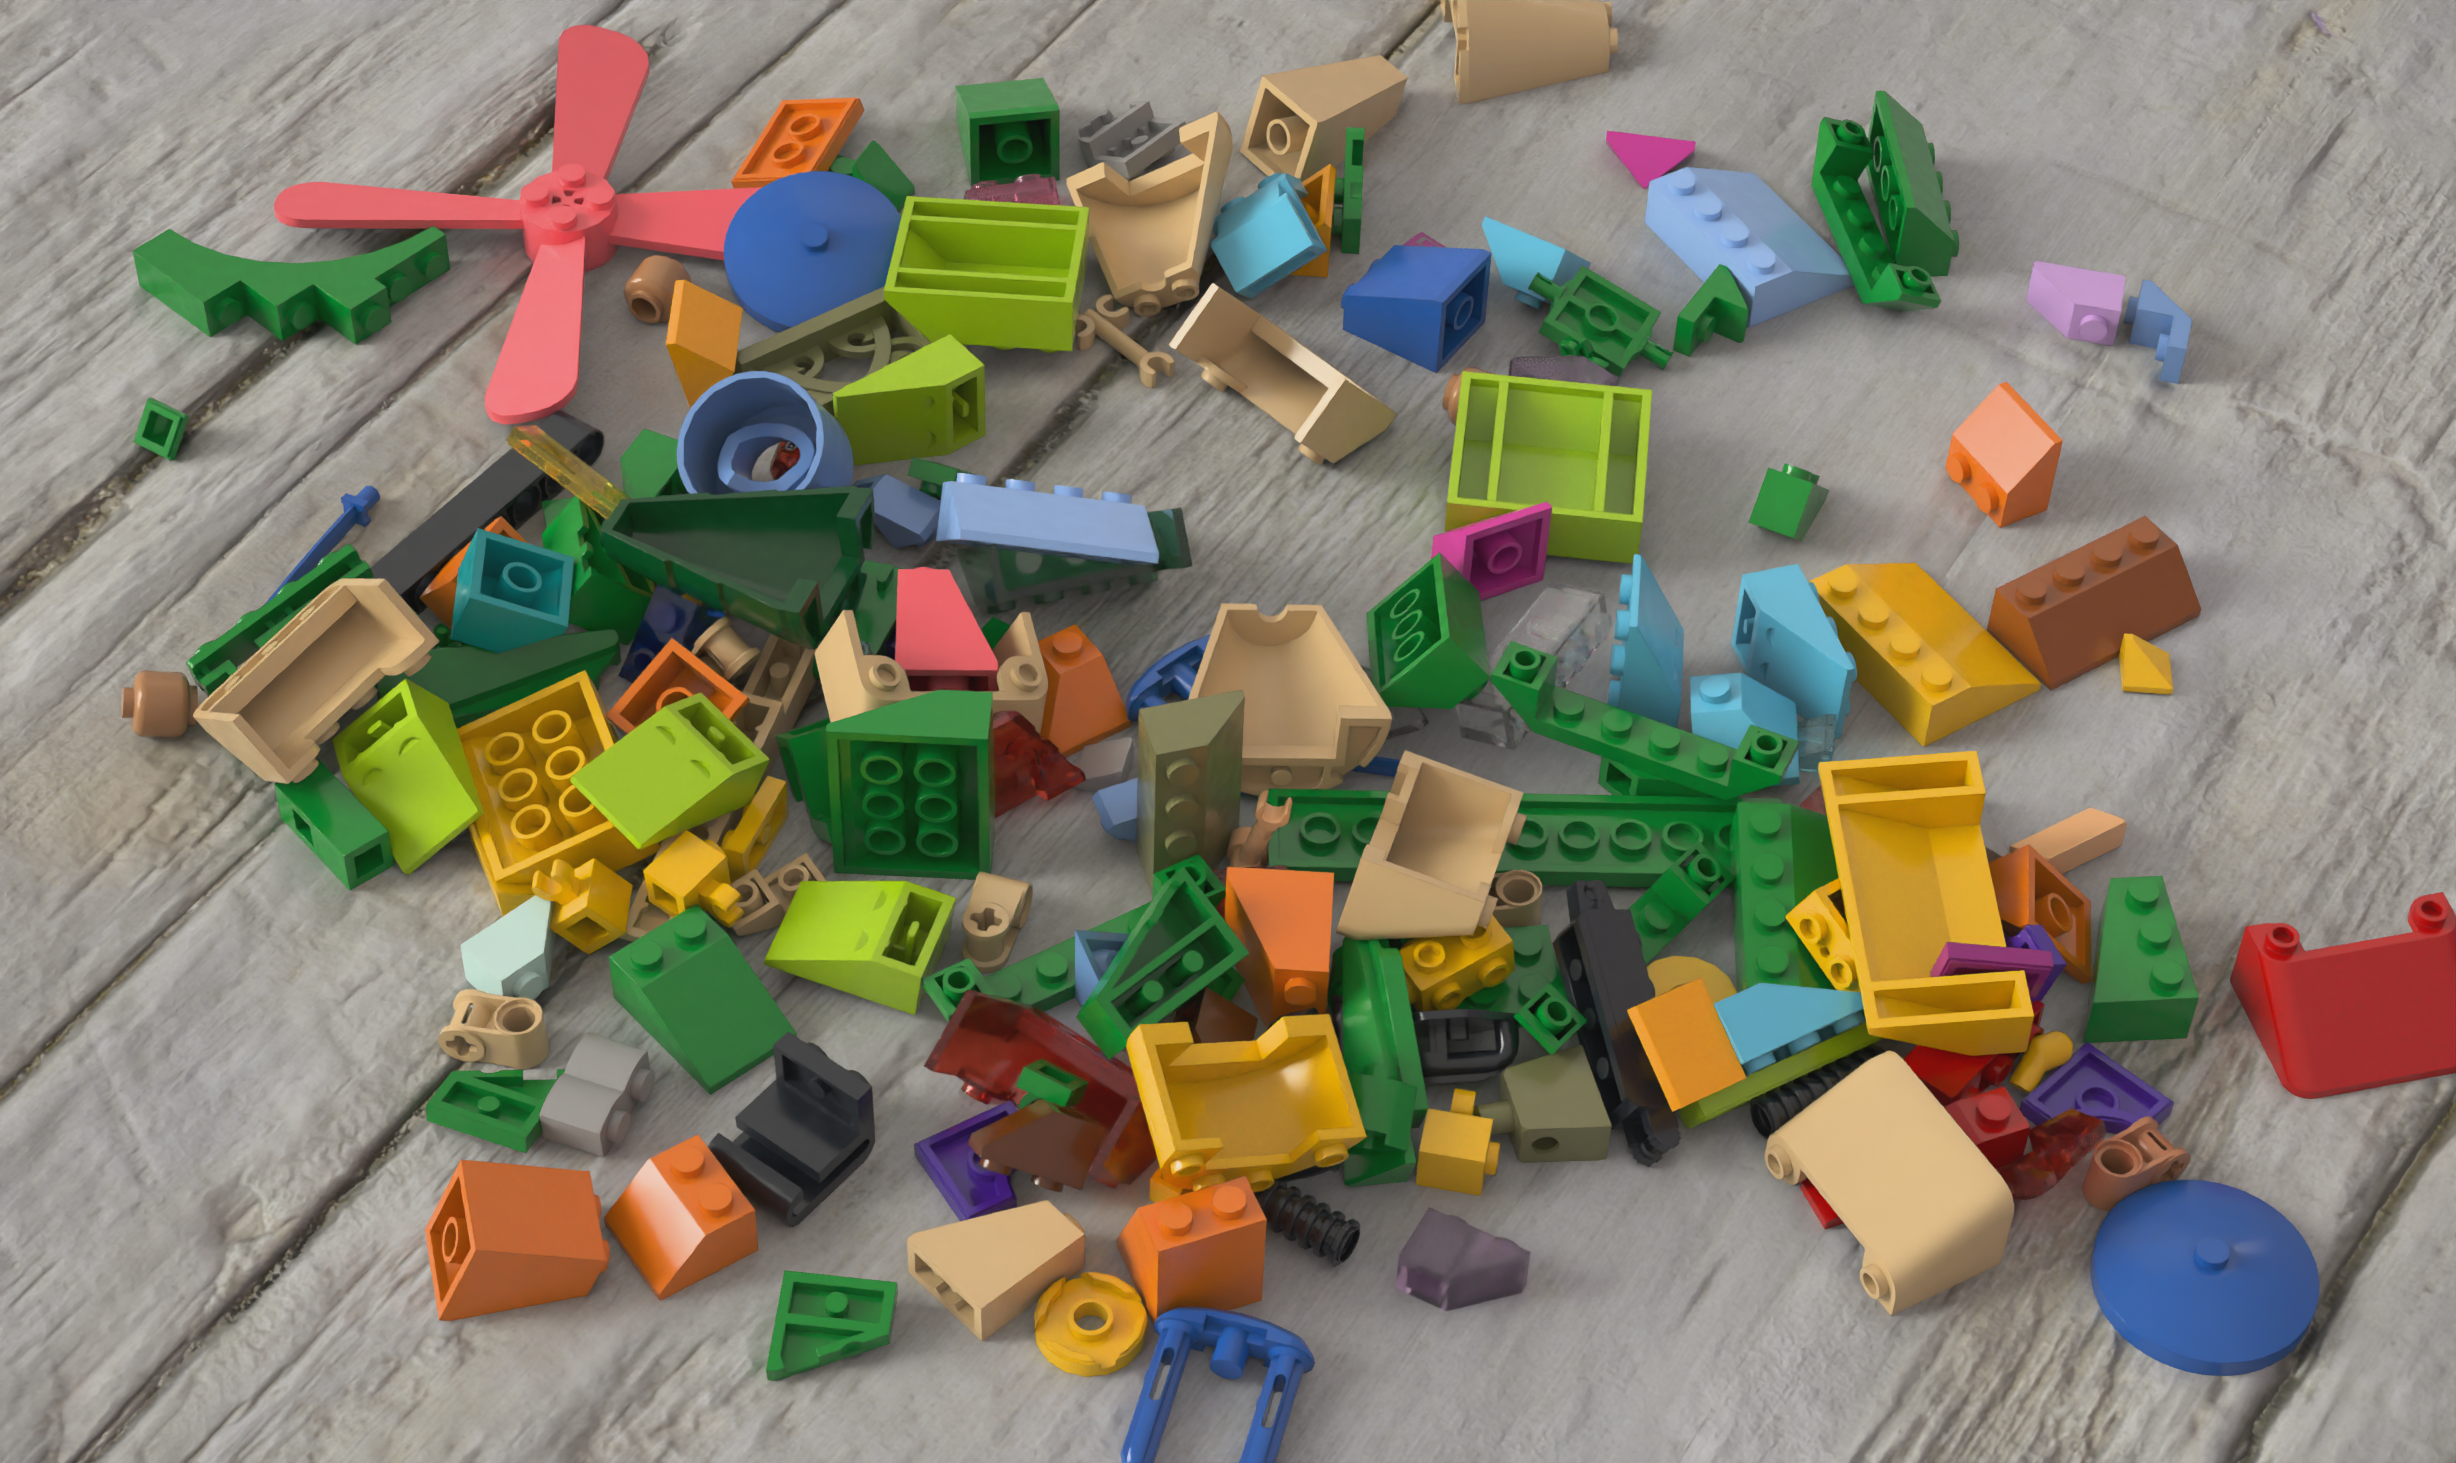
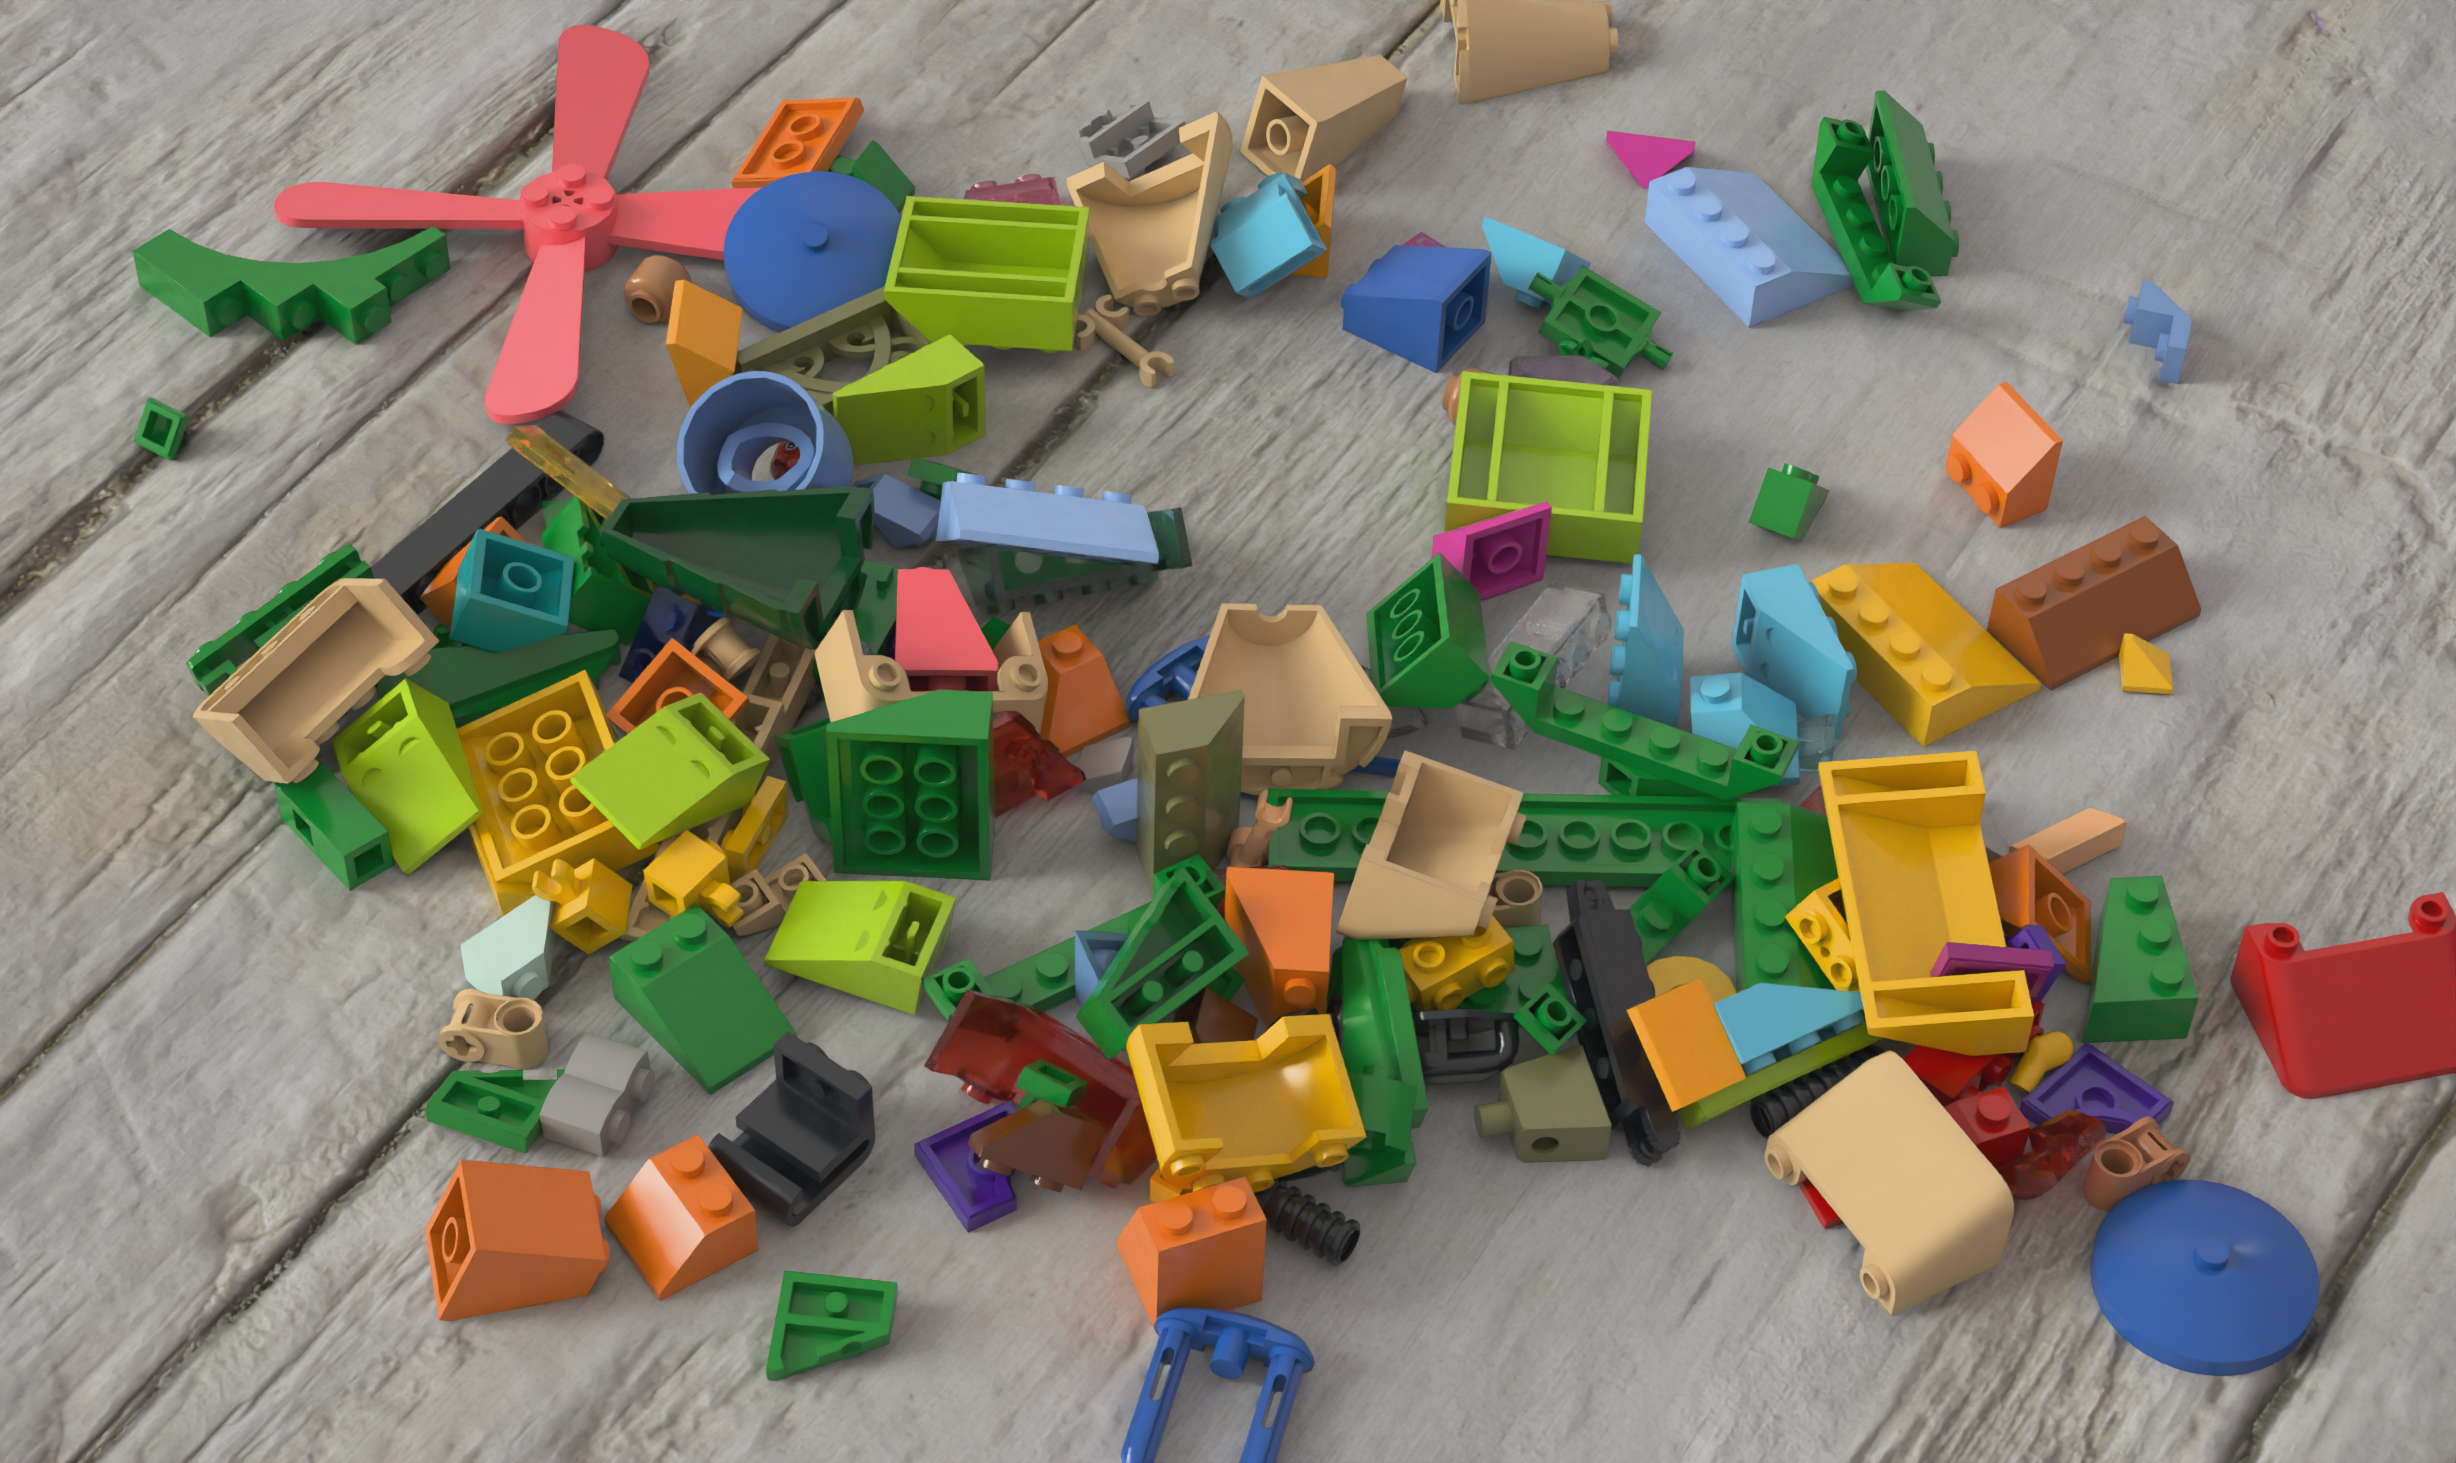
(160, 704): medium nougat head -> none
(355, 512): blue sword -> none
(651, 467): green slope -> none
(994, 919): tan piece -> none
(997, 1262): tan slope -> none
(1008, 130): green slope -> none
(1090, 1351): yellow tile -> none
(1280, 377): tan windscreen -> none
(1349, 193): green wing -> none
(1457, 1147): yellow brick -> none
(1459, 1264): clear purple slope -> none
(1713, 309): green slope -> none
(2077, 301): lavender slope -> none

